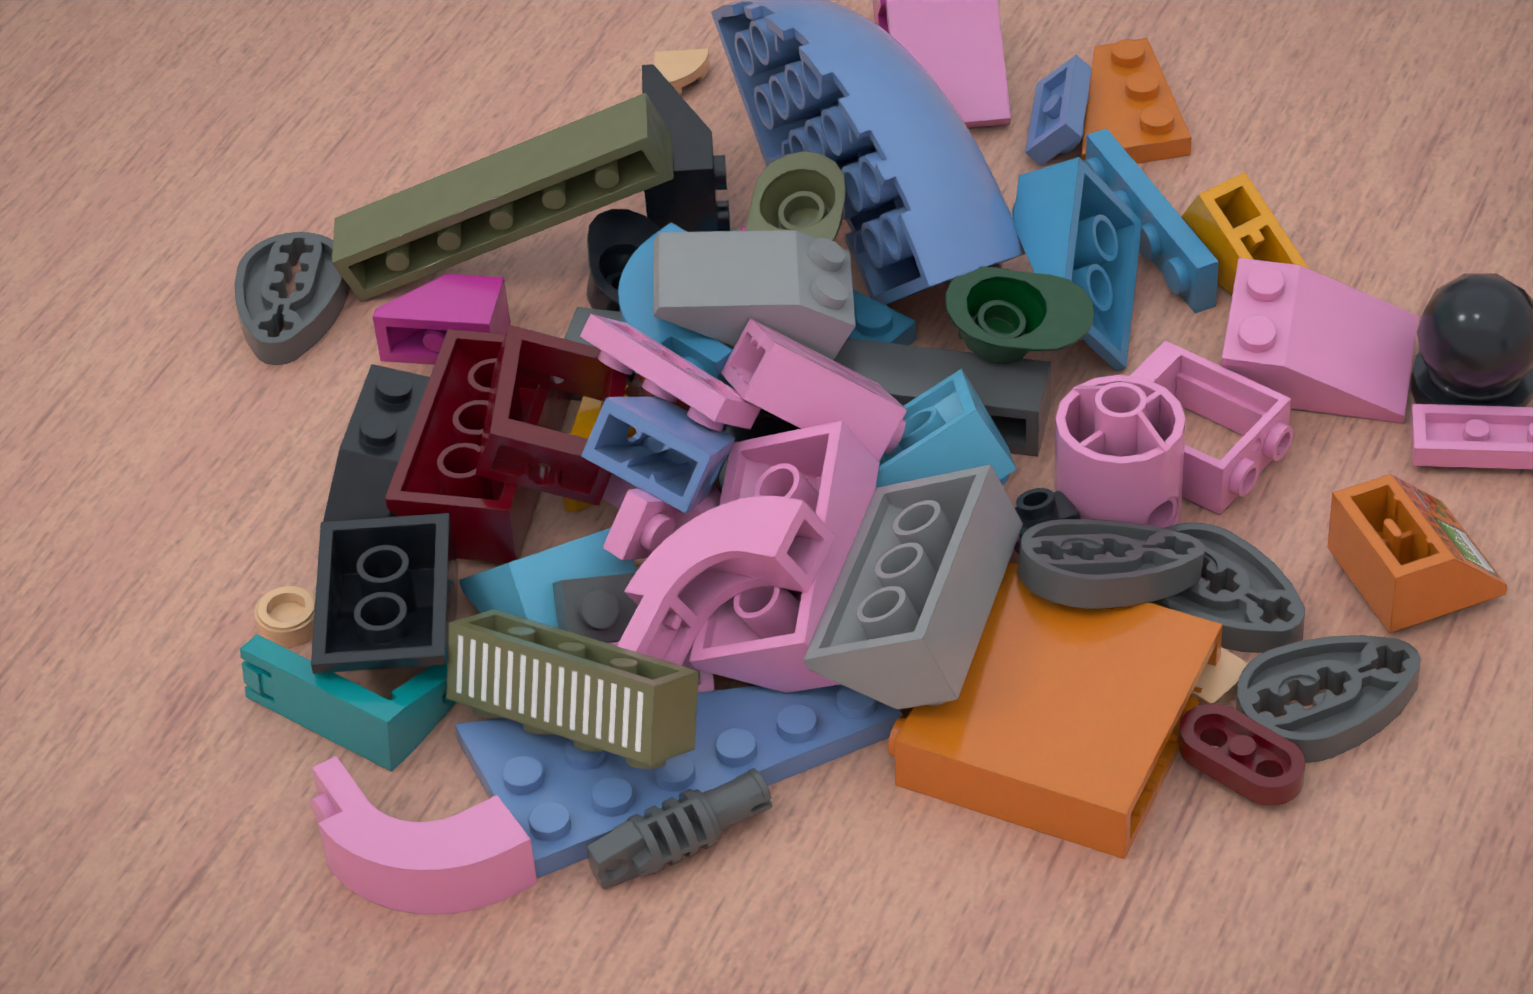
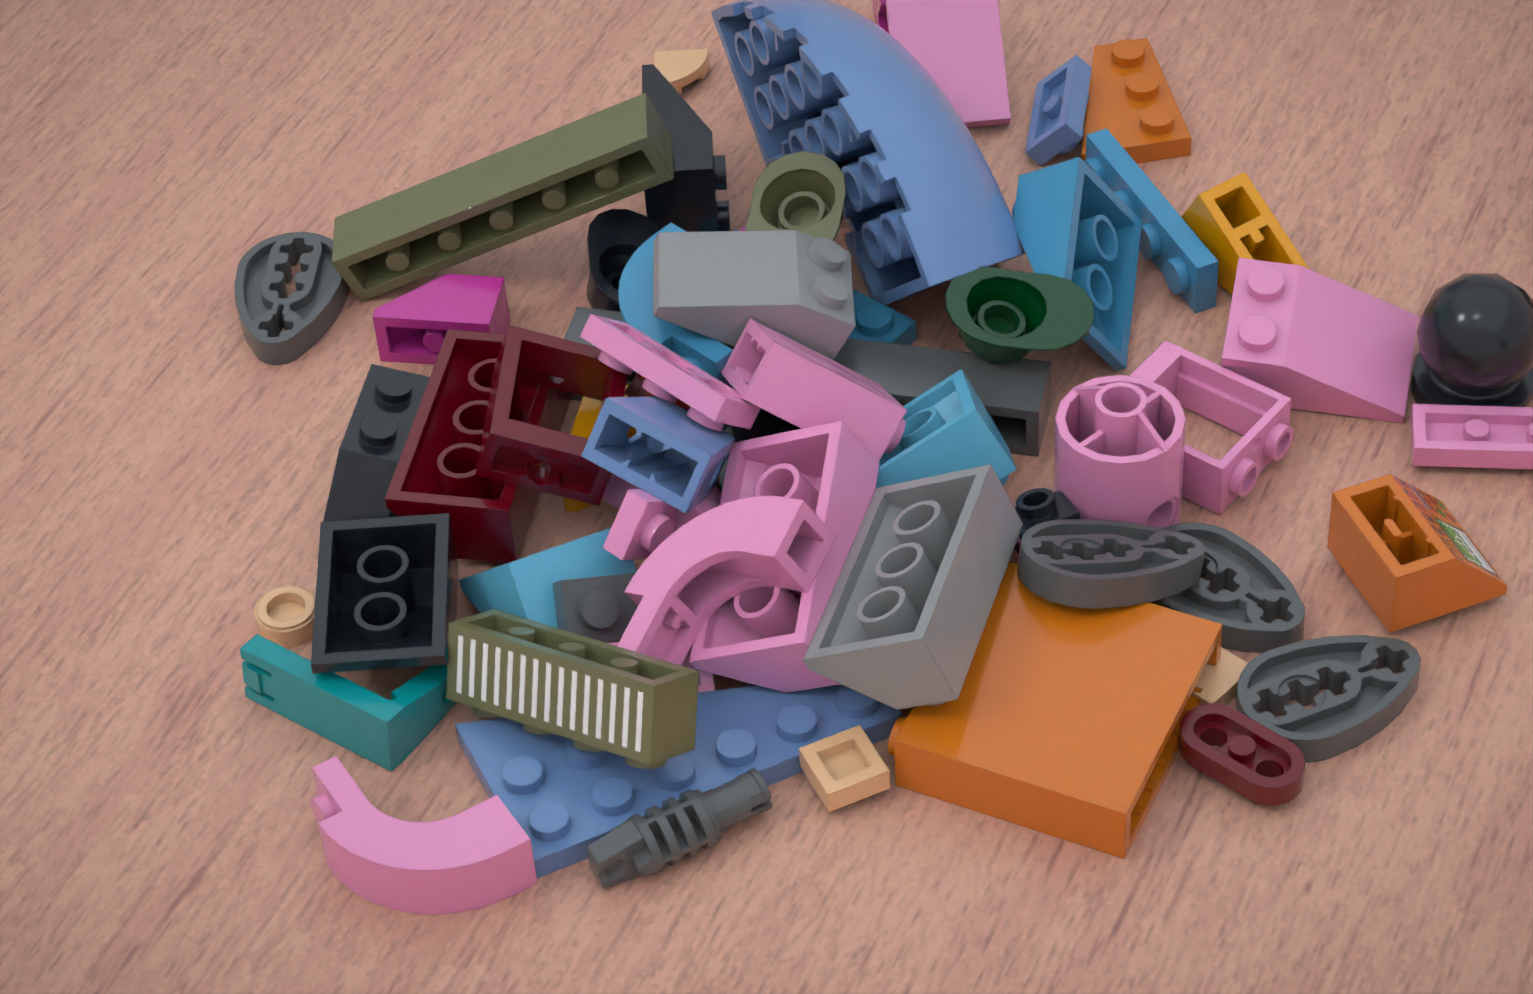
(844, 768): none -> light nougat plate

